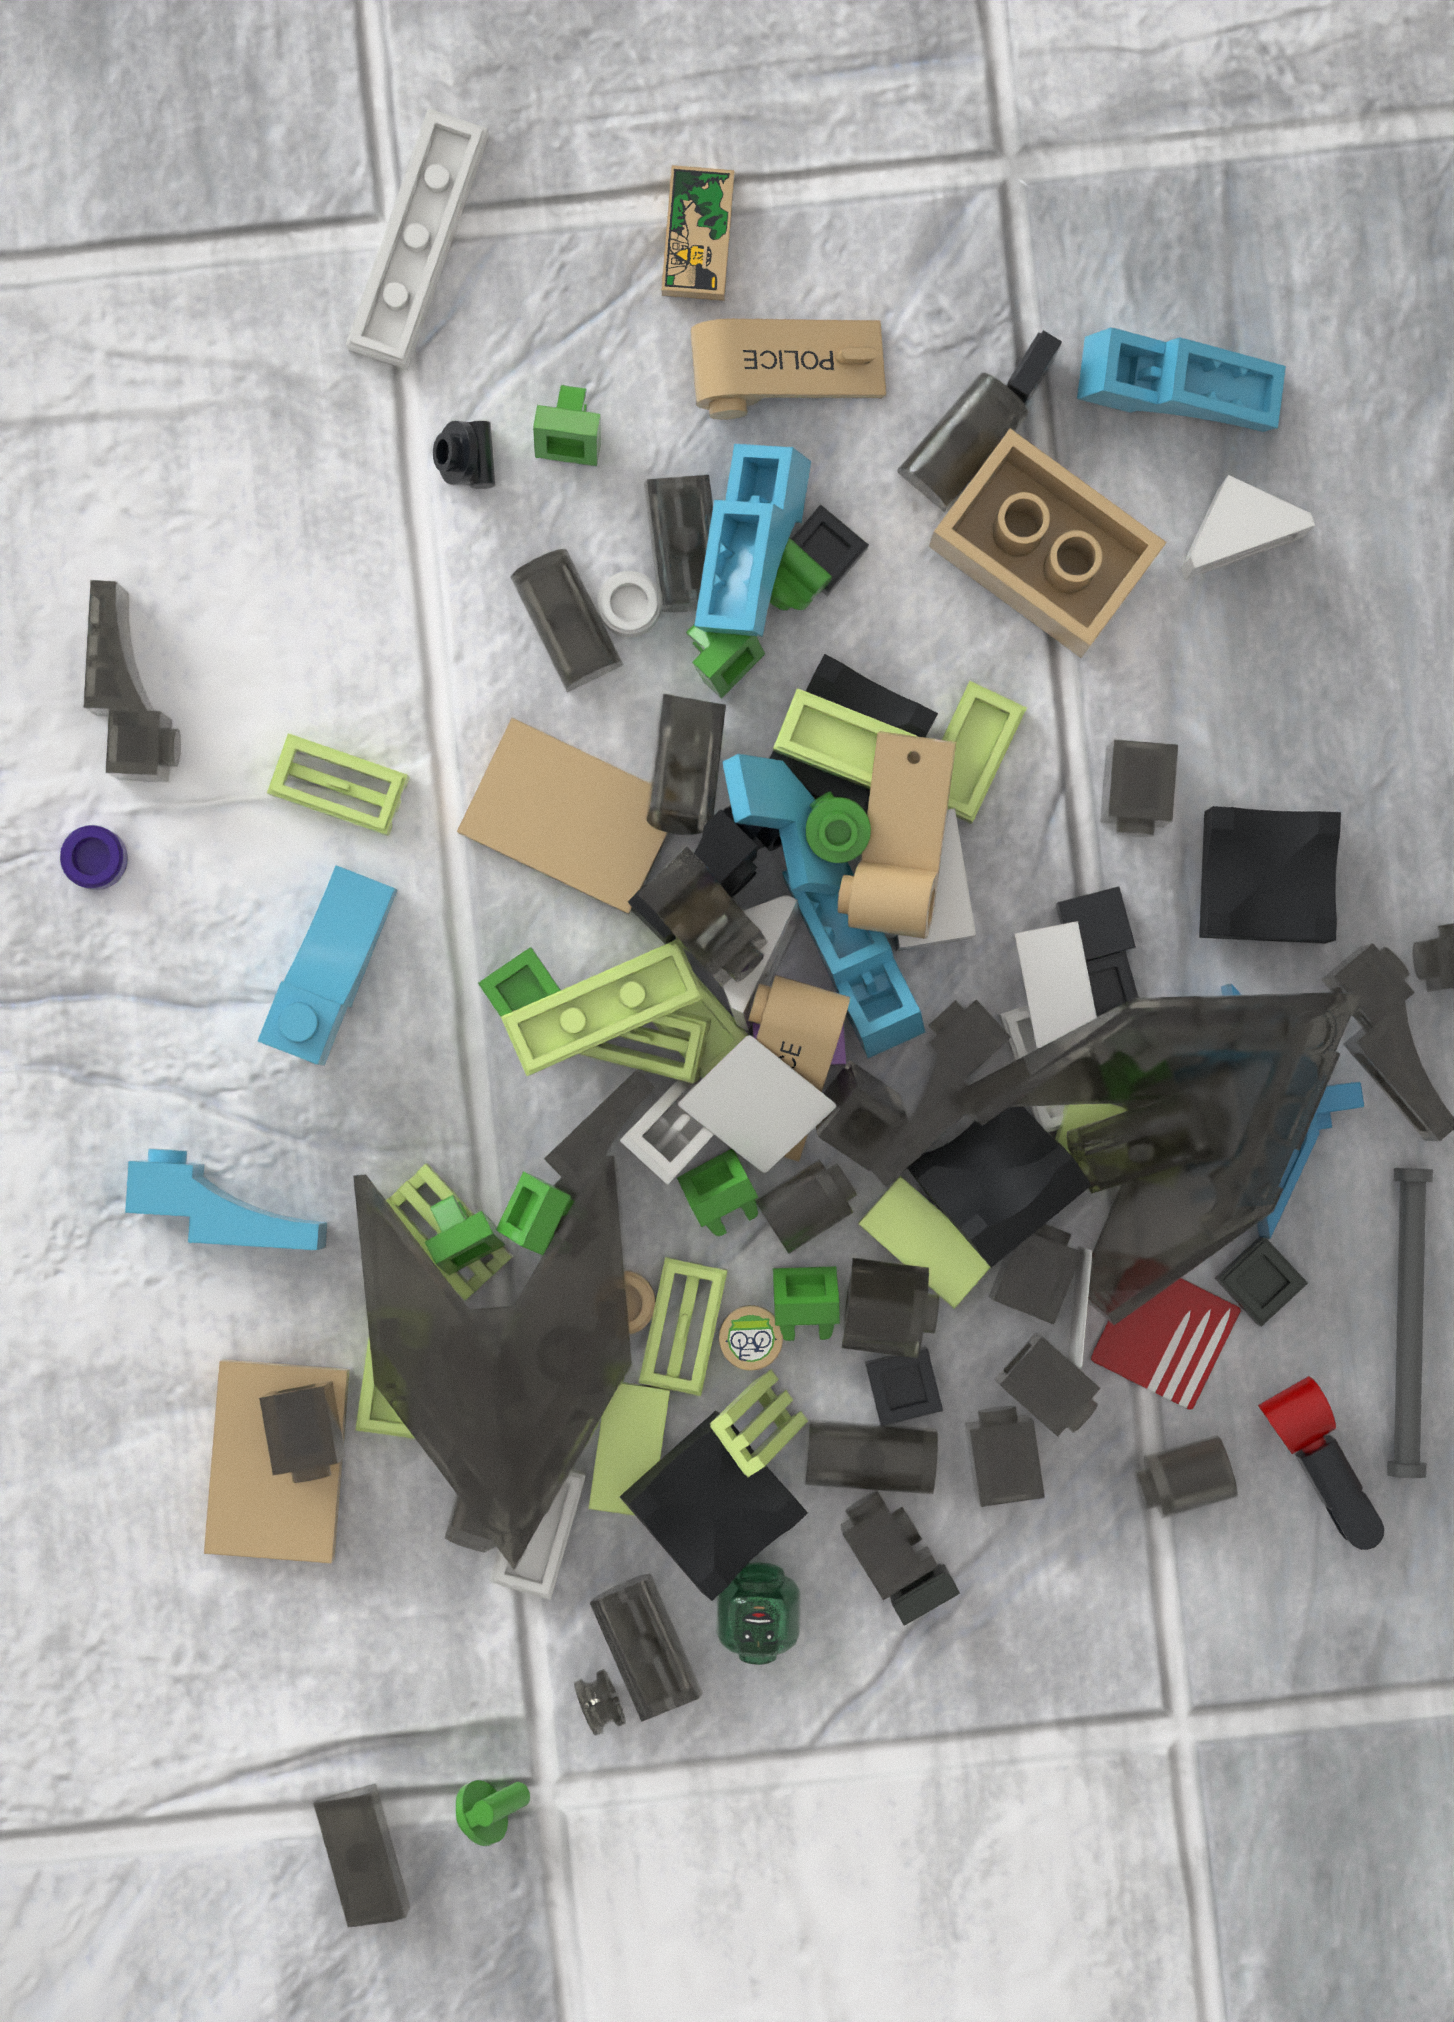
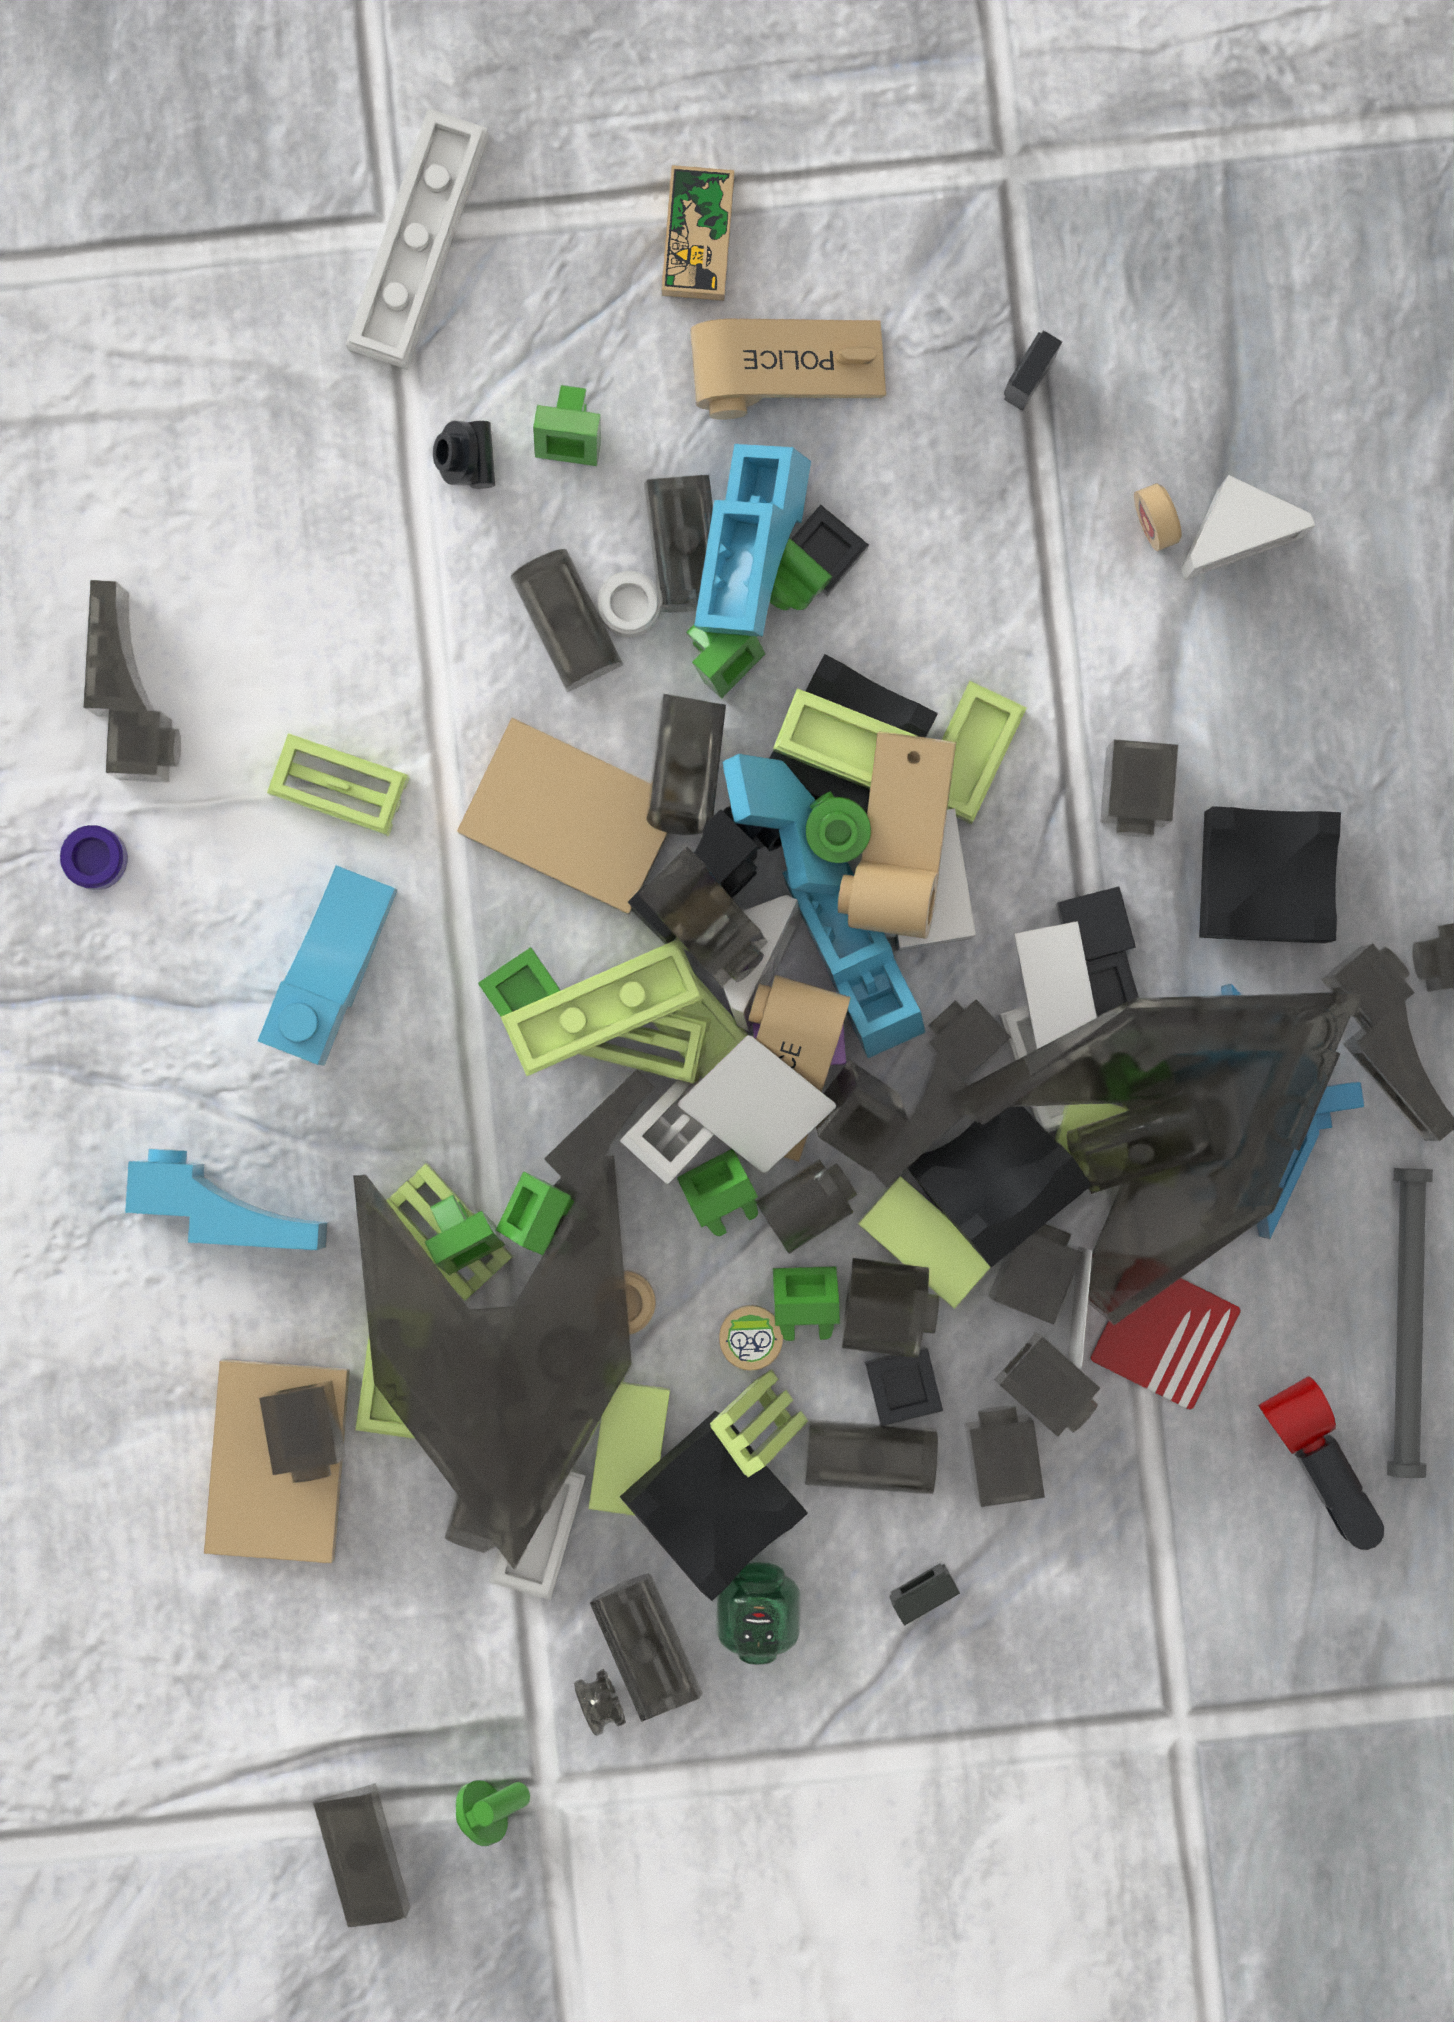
(694, 1272): yellowish green tile -> none
(885, 1544): clear smoke brick -> none
(963, 440): clear smoke brick -> none
(1045, 543): tan brick -> none
(1157, 516): none -> tan tile
(1180, 379): medium azure slope -> none
(1187, 1477): clear smoke brick -> none
(1261, 1280): pearl dark grey tile -> none

